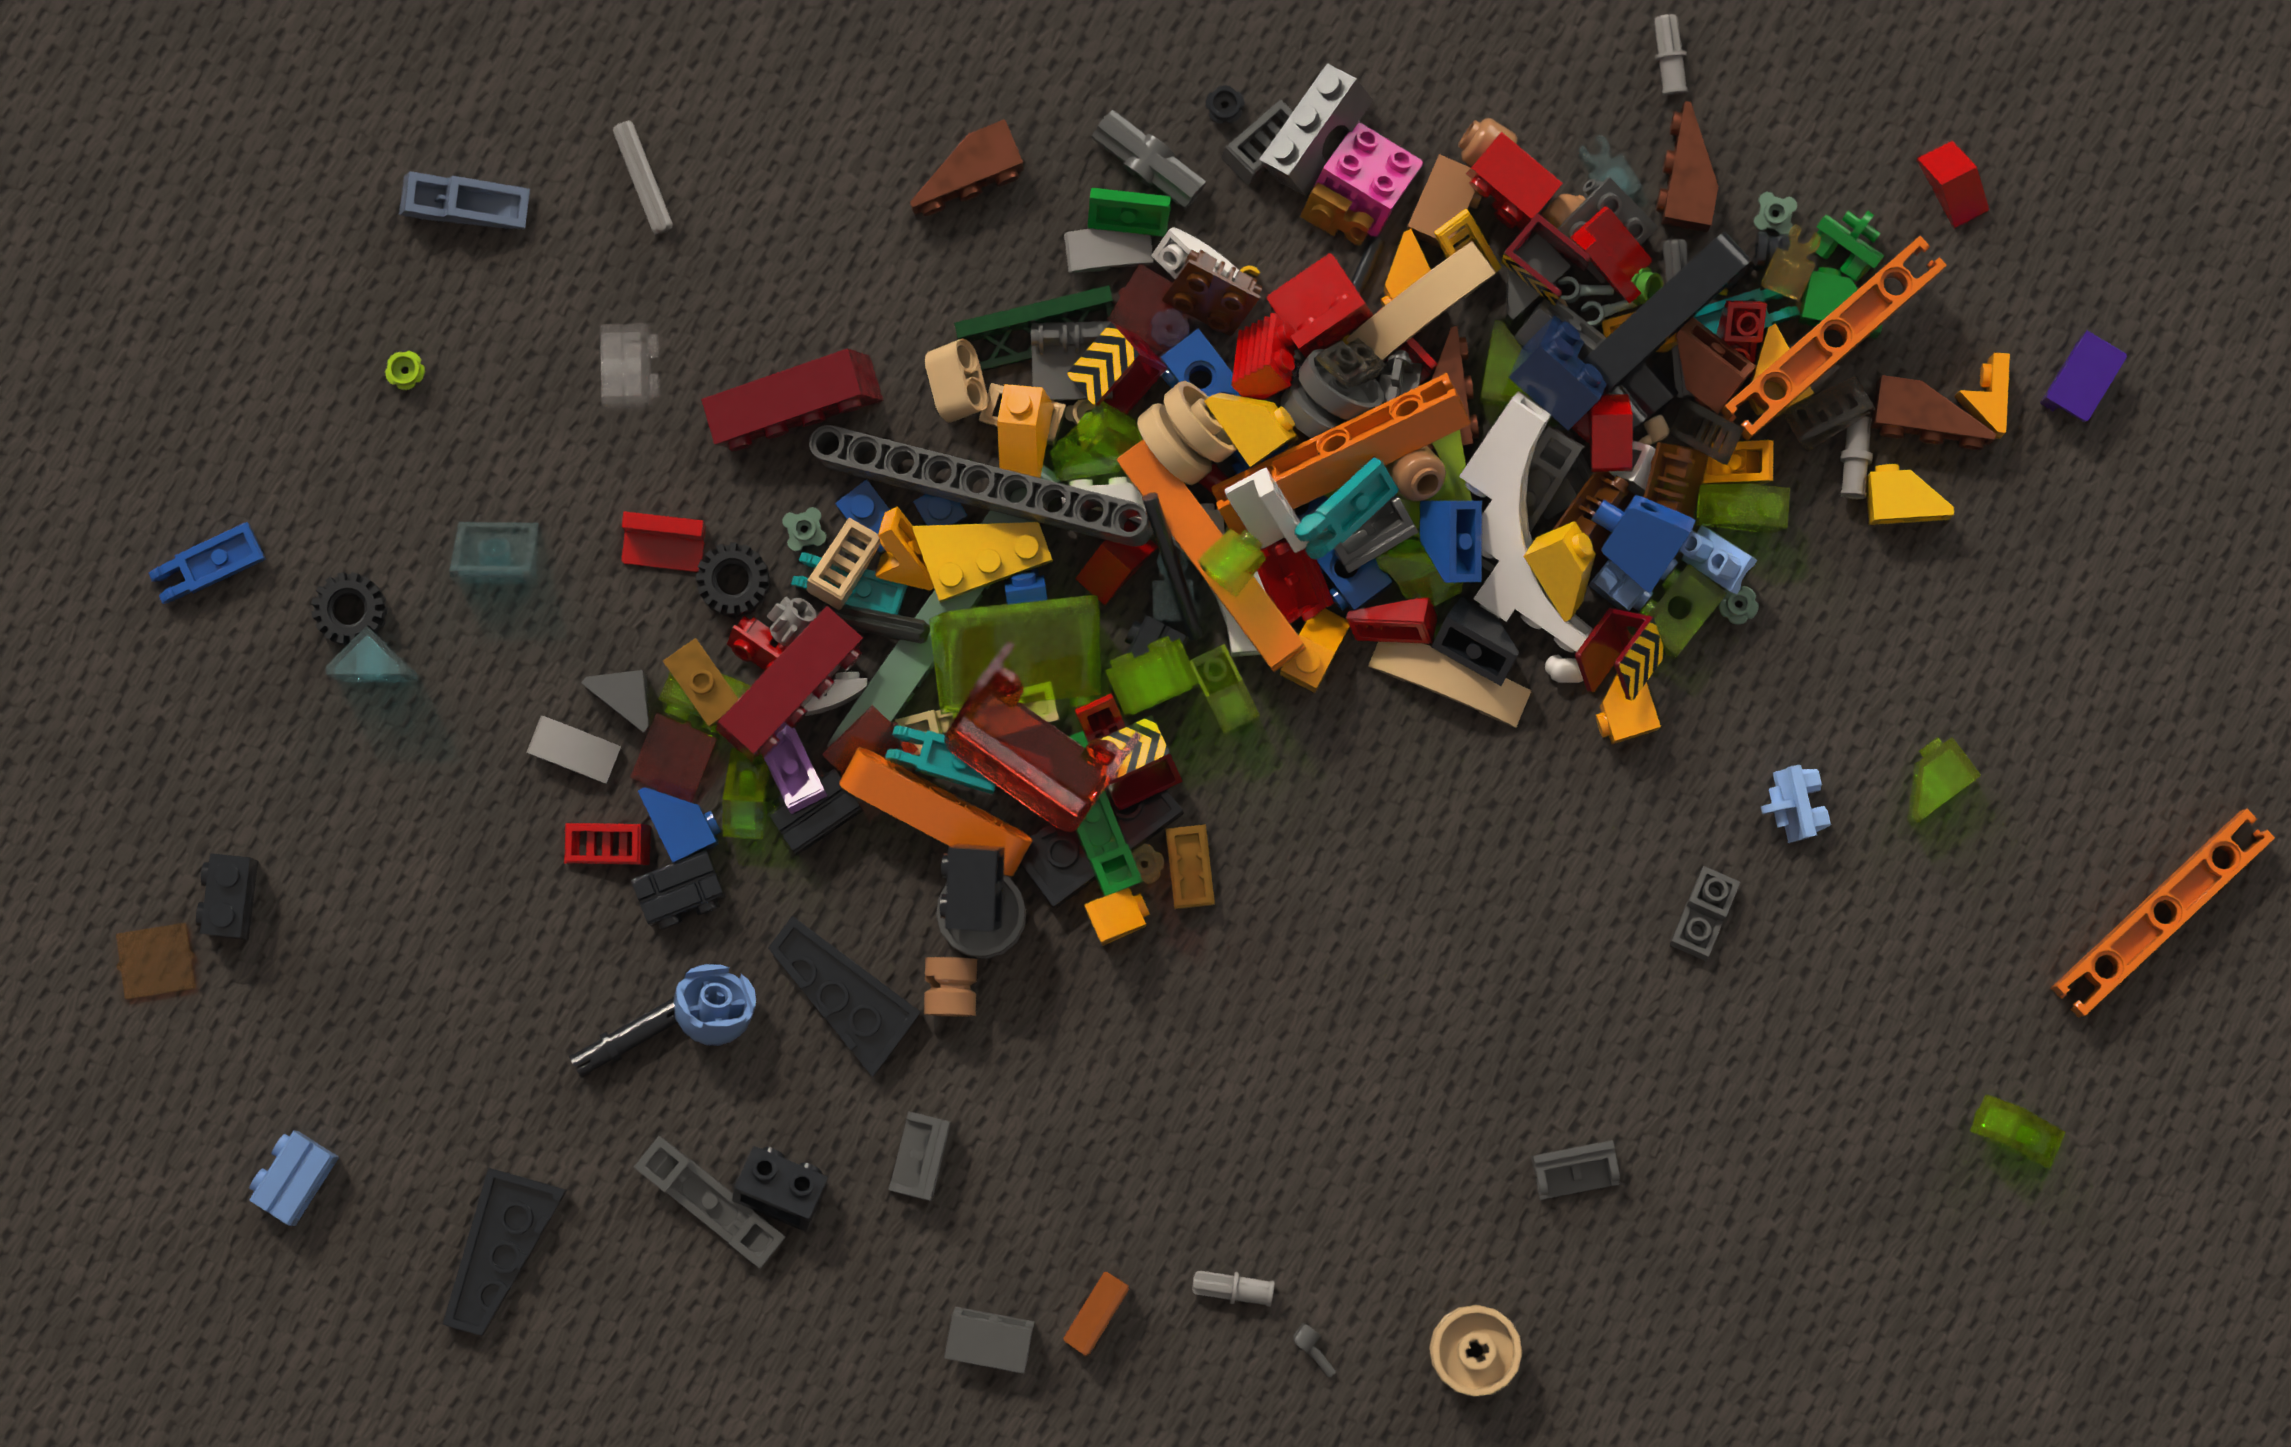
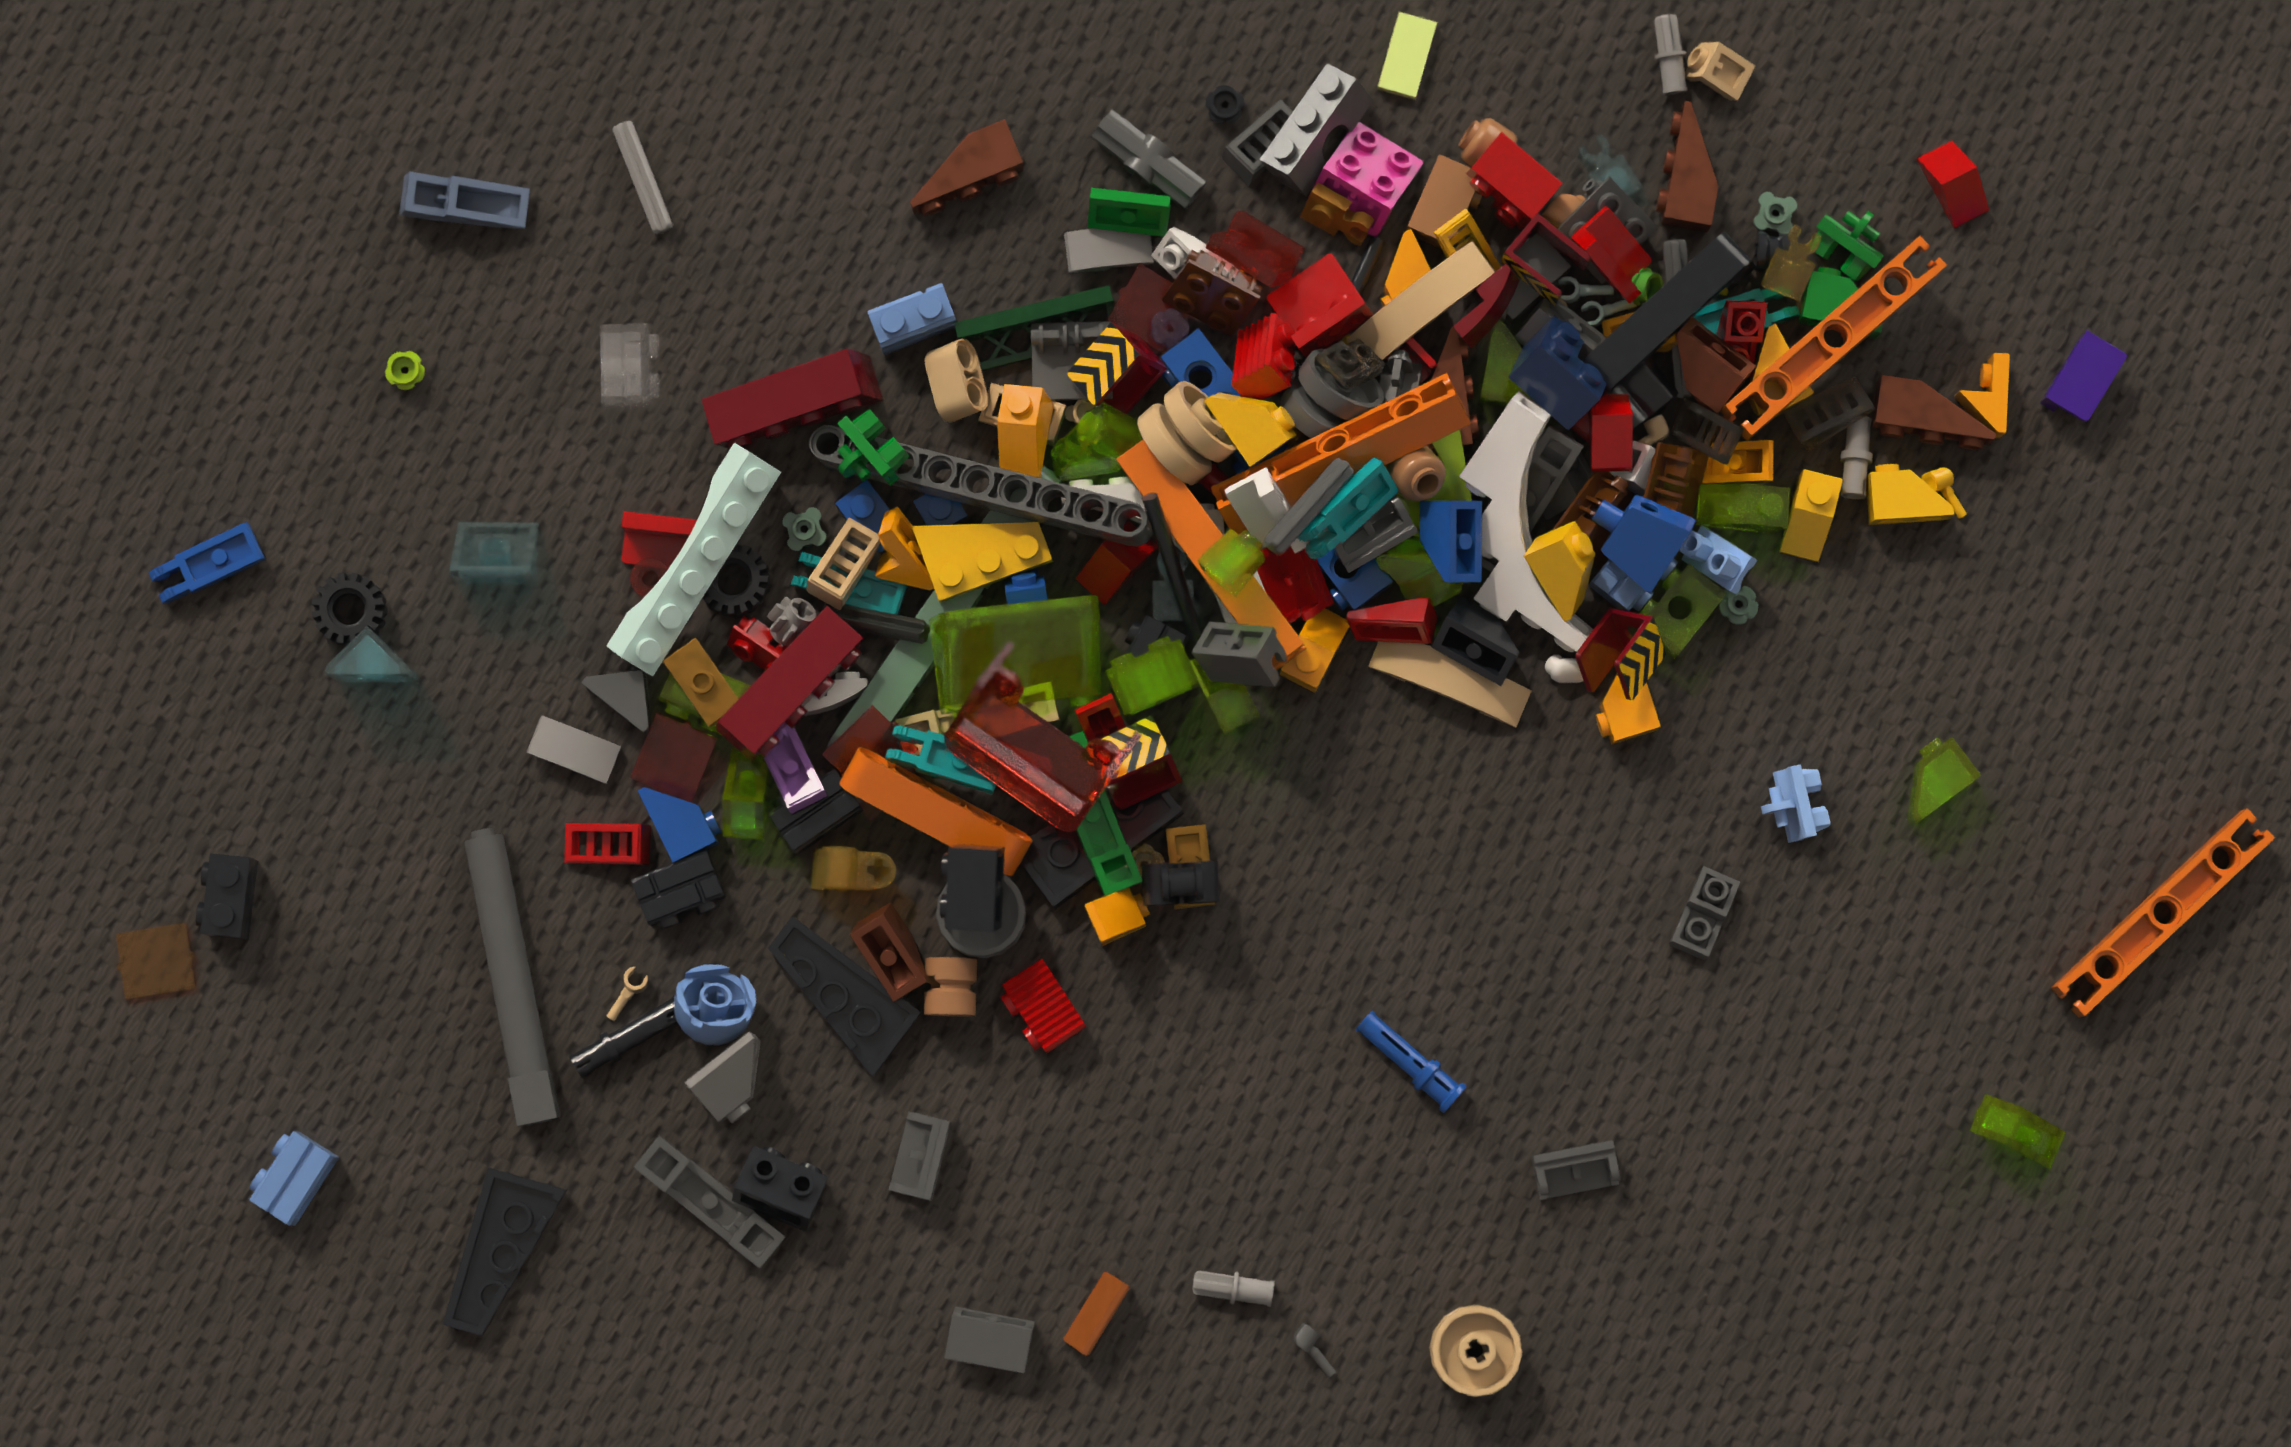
(511, 980): none -> dark grey brick
(626, 994): none -> tan hand
(641, 569): none -> clear red plate
(661, 615): none -> light aqua arch
(729, 1080): none -> light grey slope
(847, 869): none -> clear yellow piece
(862, 432): none -> green hips
(890, 951): none -> copper slope
(912, 319): none -> medium blue brick
(1043, 1006): none -> red brick
(1180, 883): none -> black piece
(1239, 653): none -> dark grey hinge
(1257, 249): none -> clear red bracket
(1308, 506): none -> dark grey axle
(1407, 55): none -> yellowish green tile
(1426, 1073): none -> blue pin
(1497, 294): none -> dark red slope
(1719, 69): none -> tan bracket
(1810, 515): none -> yellow slope
(1942, 480): none -> yellow hand

